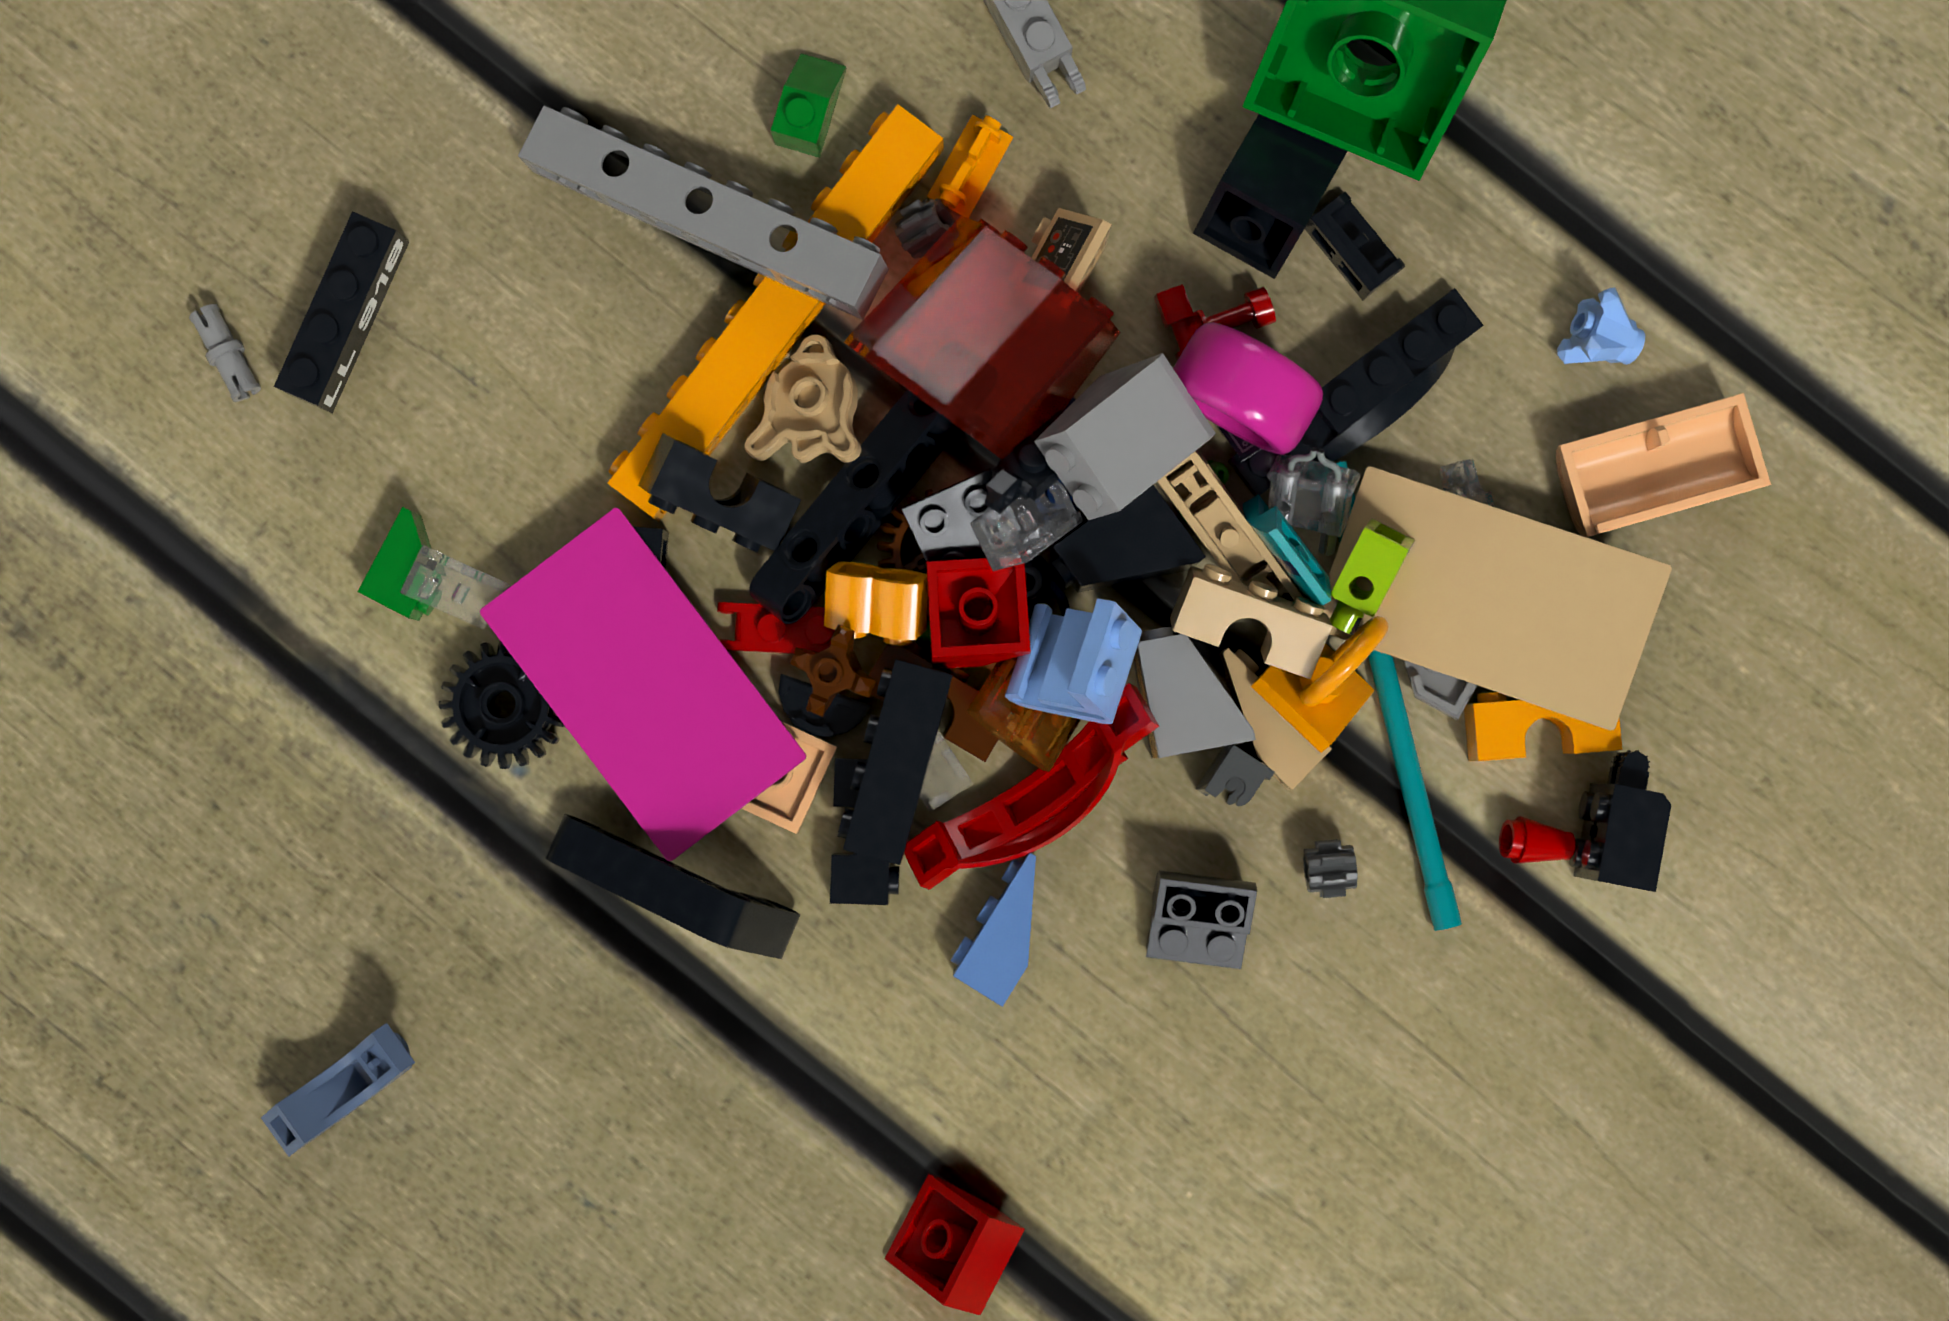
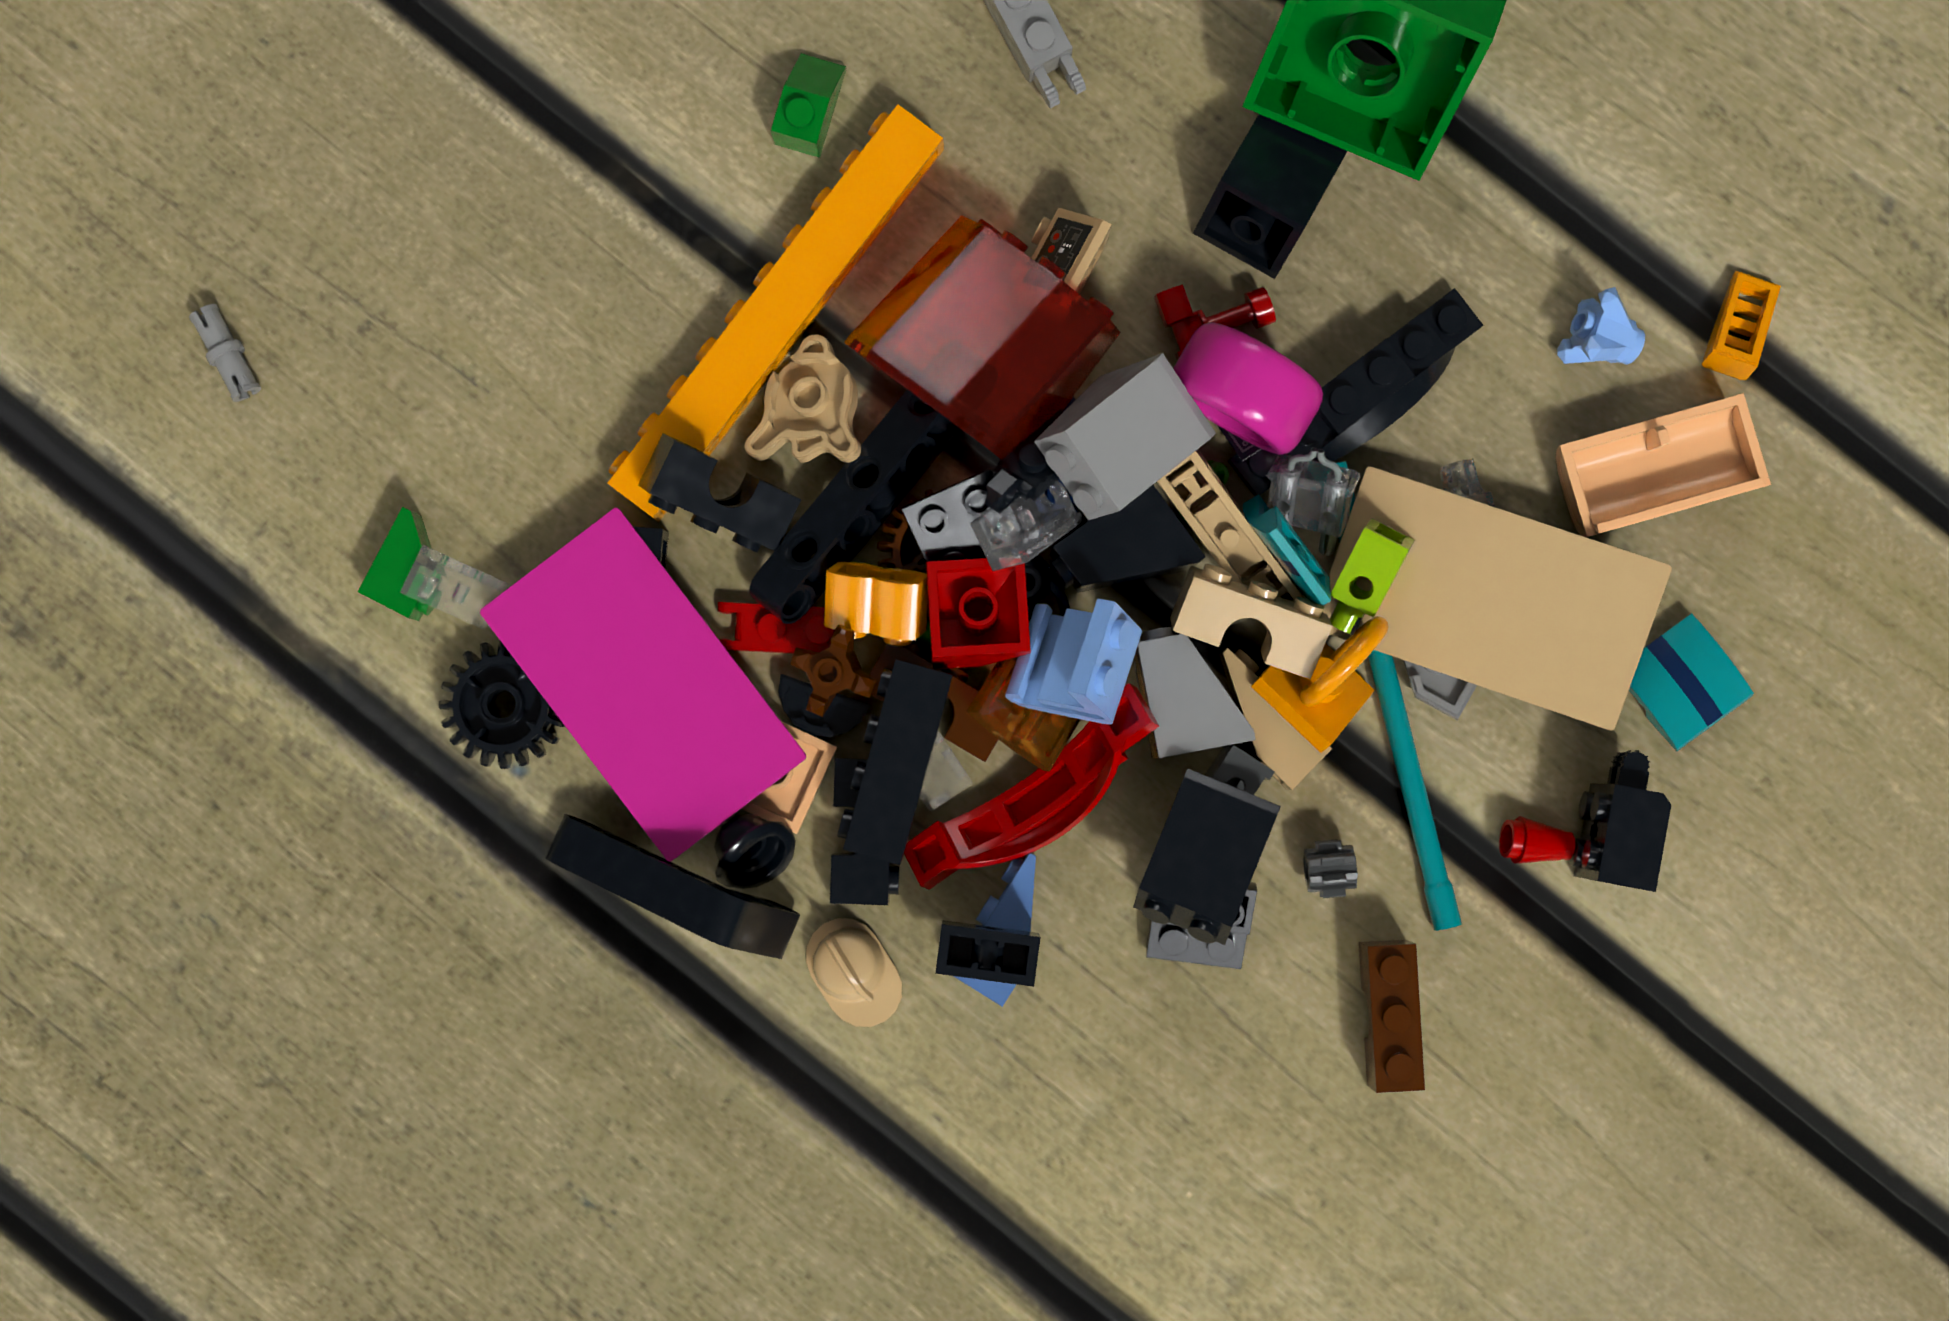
(339, 1089): sand blue arch -> none
(342, 312): black brick -> none
(734, 227): light grey piece -> none
(752, 851): none -> black hat
(854, 972): none -> tan piece
(923, 225): dark grey gear -> none
(954, 1245): red slope -> none
(971, 165): light orange hinge -> none
(988, 953): none -> black brick
(1205, 857): none -> black slope
(1353, 246): black hinge -> none
(1393, 1003): none -> reddish brown arch
(1499, 729): light orange arch -> none
(1687, 682): none -> teal slope
(1731, 354): none -> light orange slope

